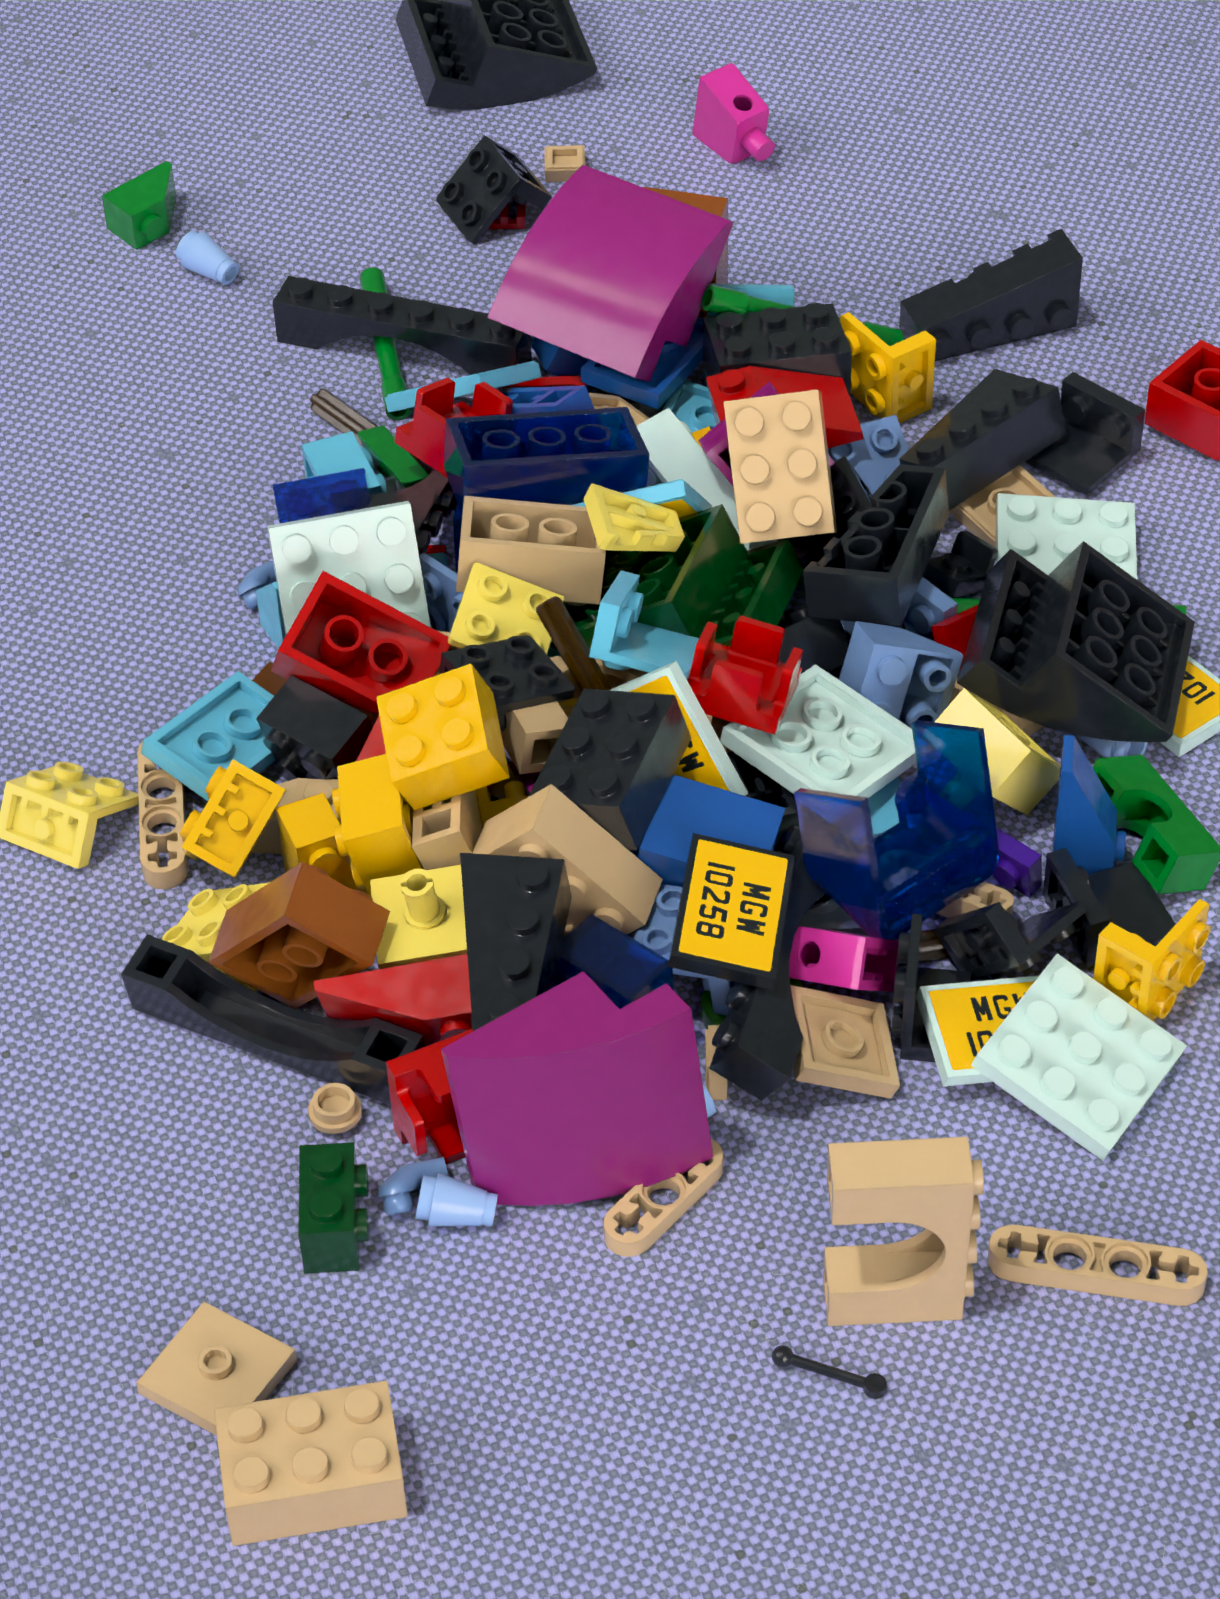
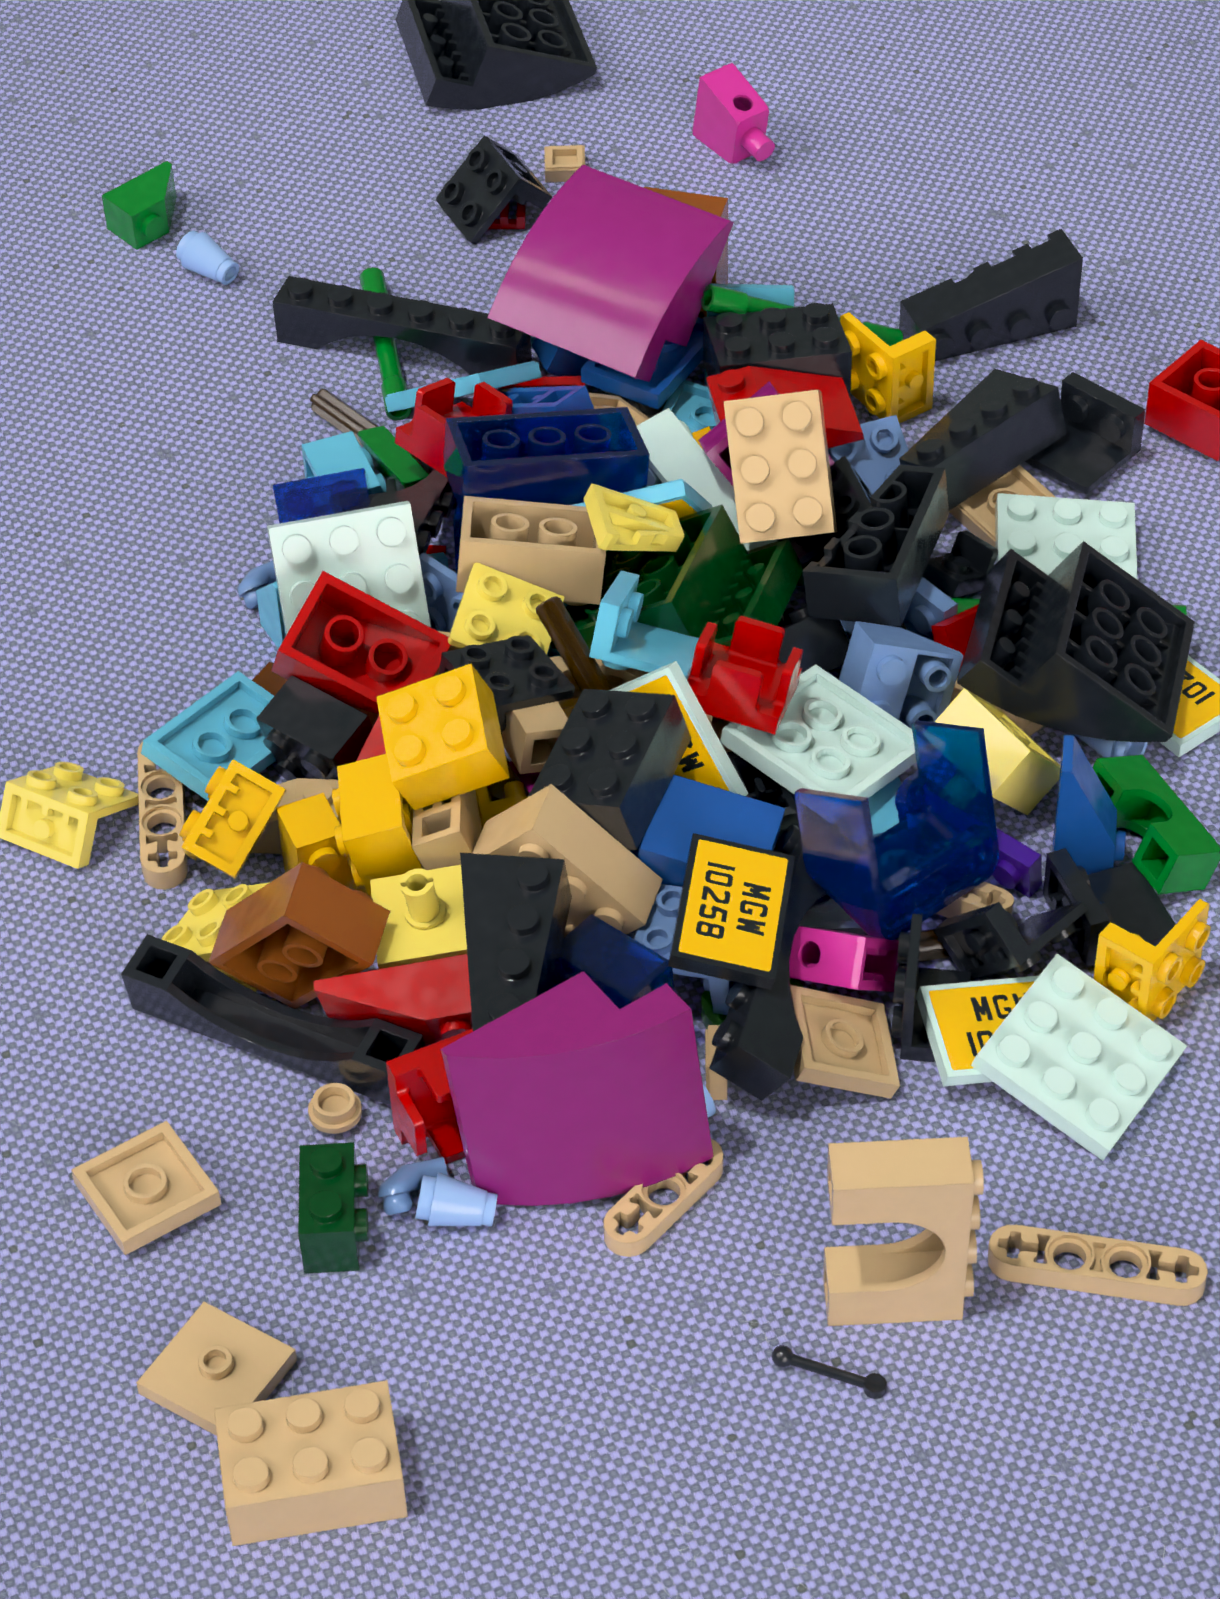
(146, 1187): none -> tan plate

